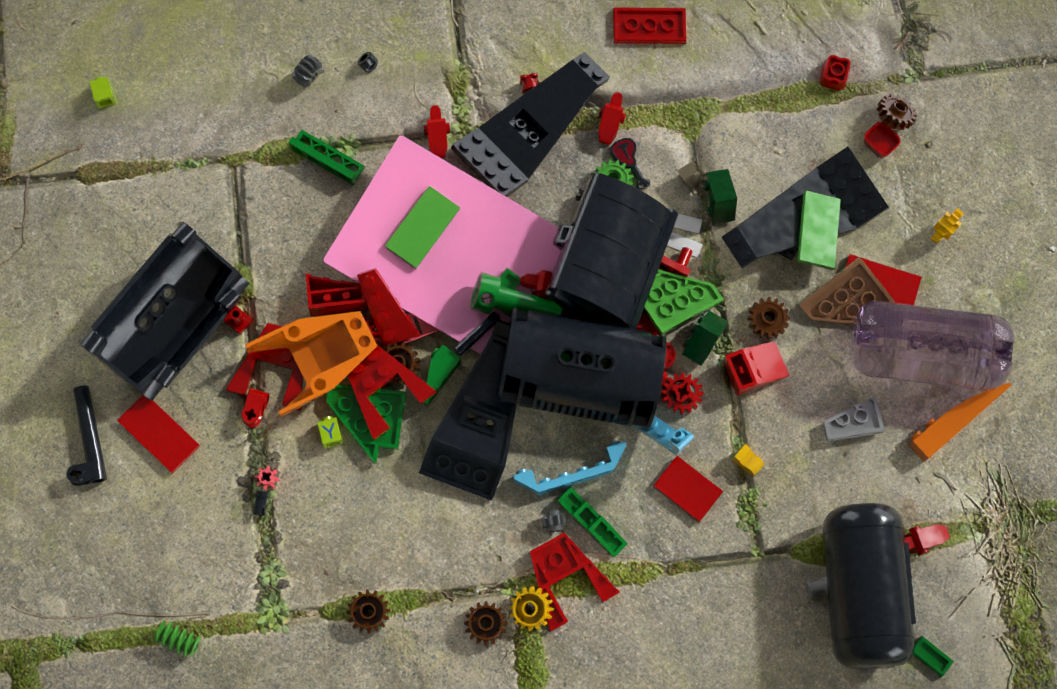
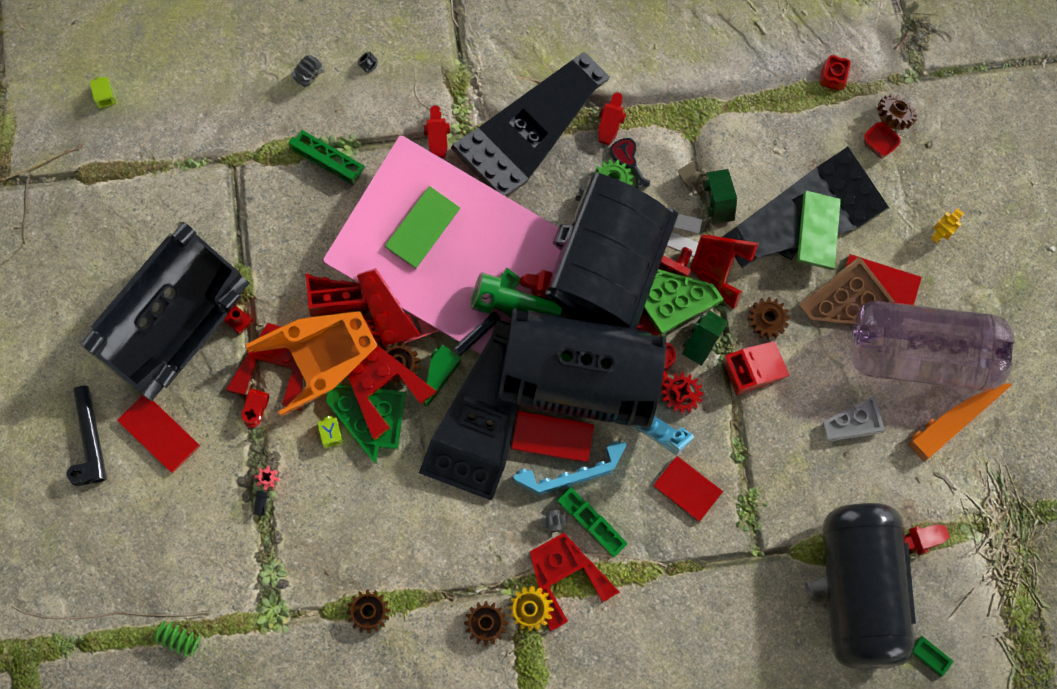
(528, 82): red brick -> none
(552, 437): none -> red tile
(649, 25): red tile -> none
(714, 261): none -> red wing
(748, 461): yellow leg -> none

